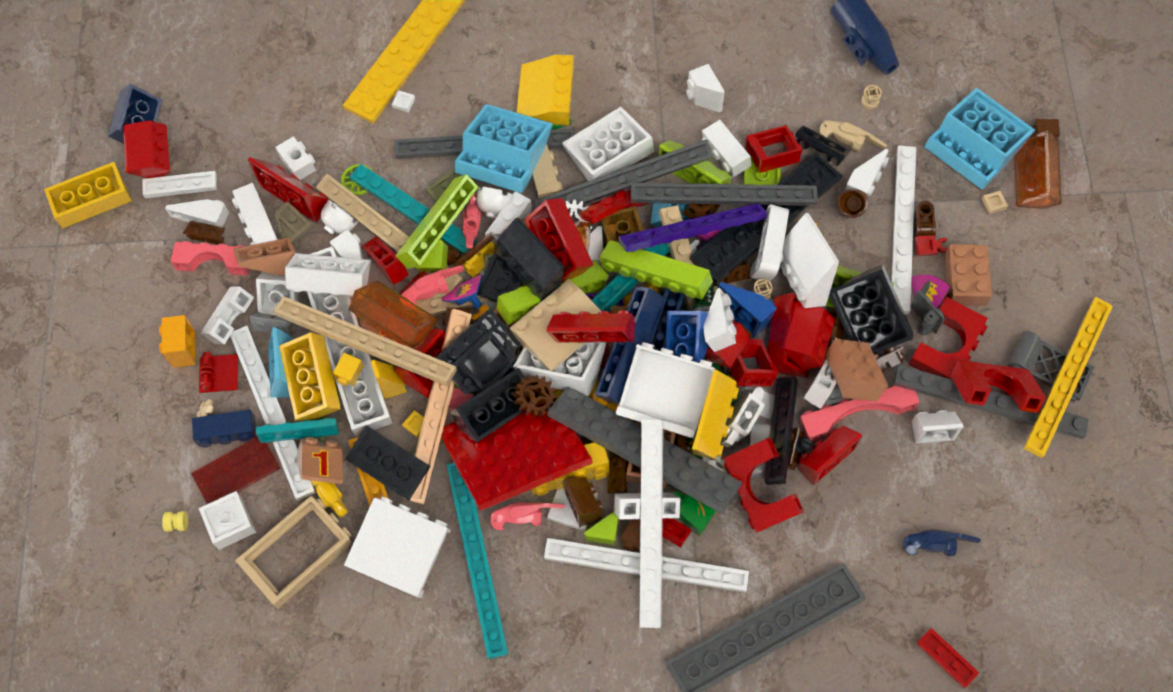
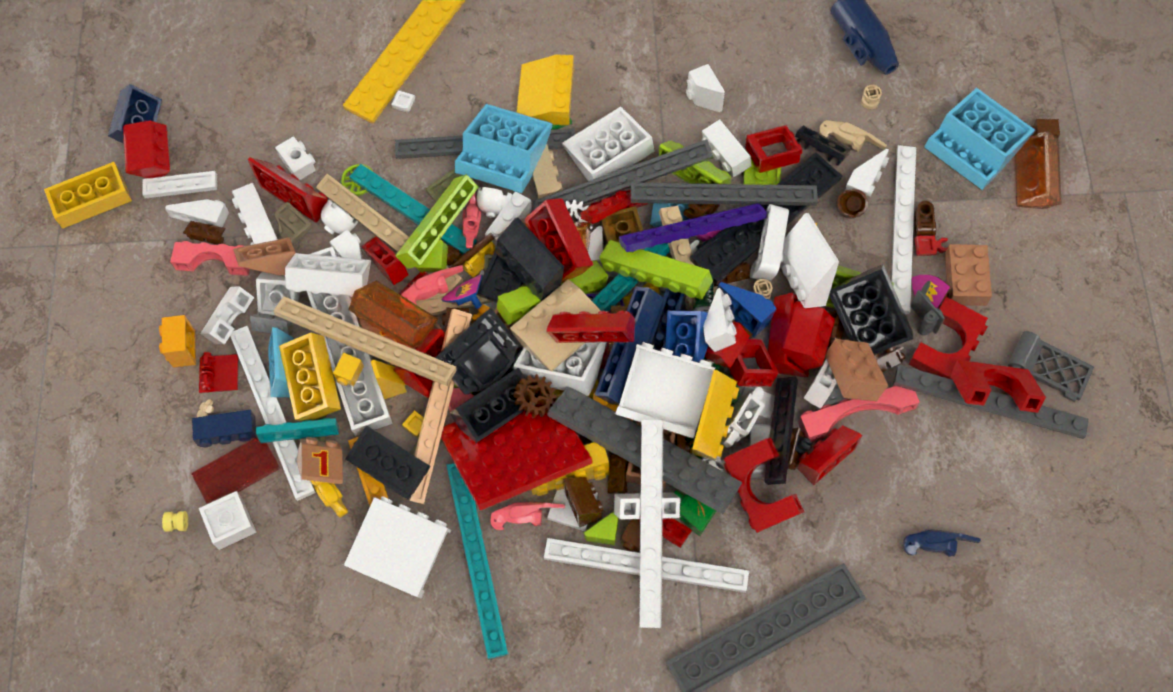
(246, 562): tan door -> none
(936, 426): white slope -> none
(947, 658): red plate -> none
(994, 202): tan plate -> none
(1068, 378): yellow plate -> none

